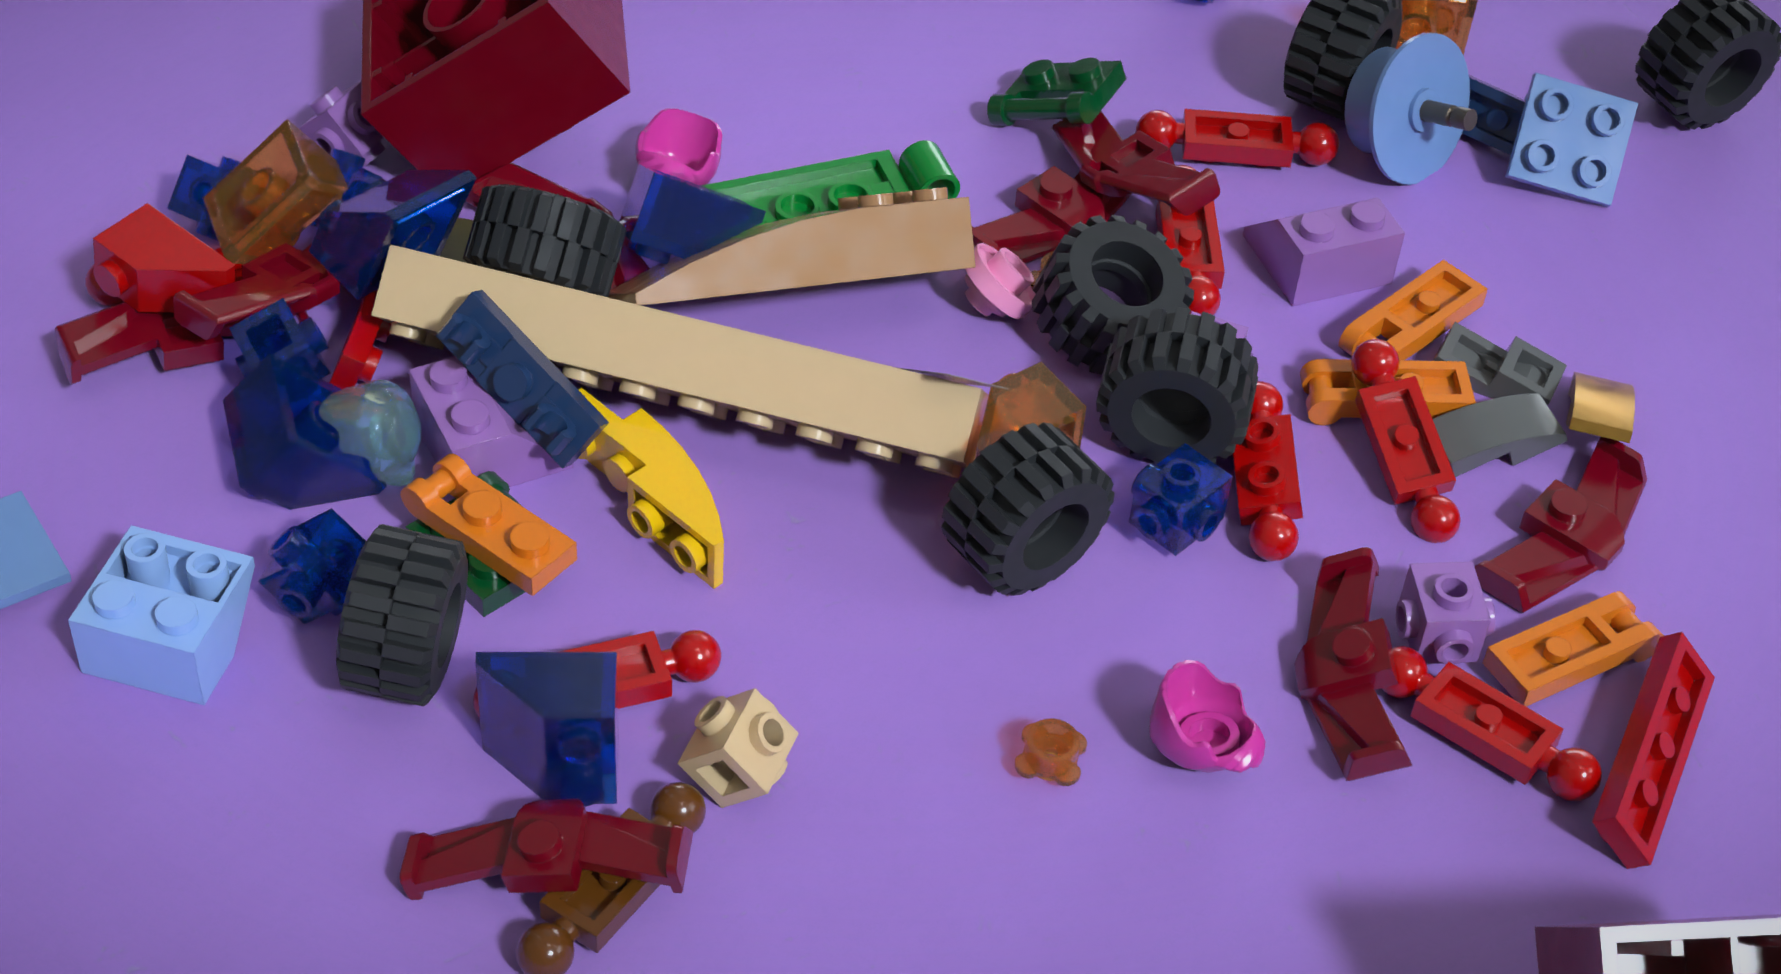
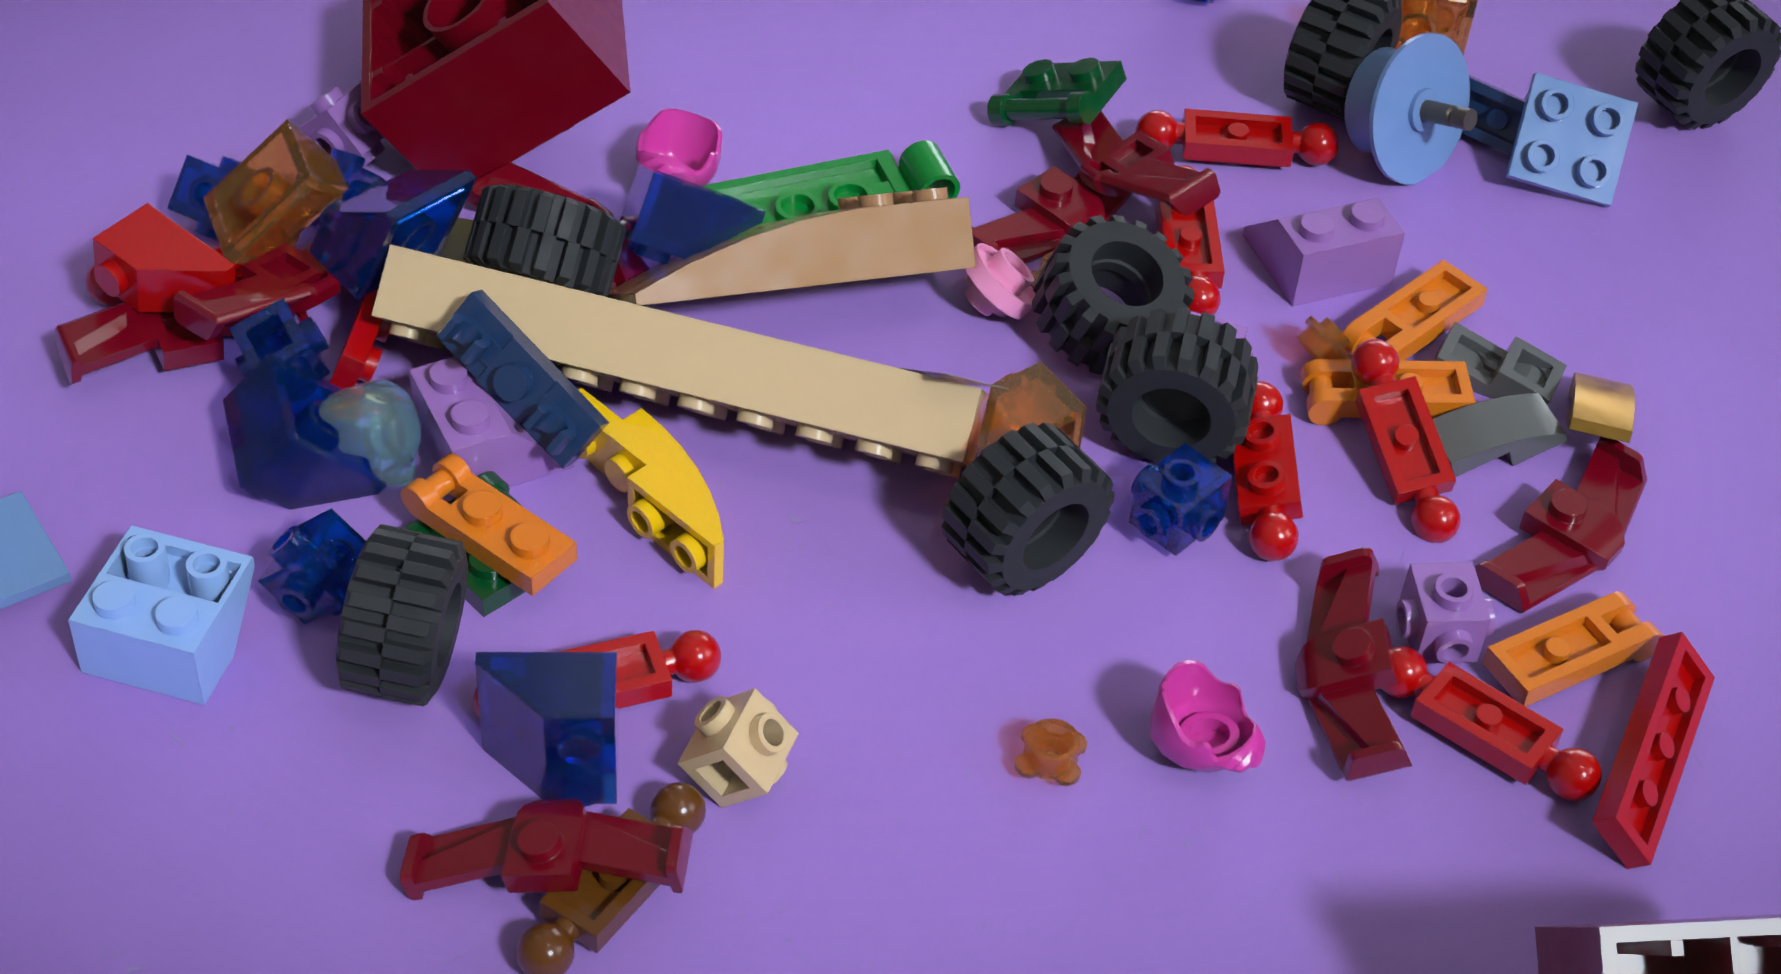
(1323, 340): none -> clear orange plate

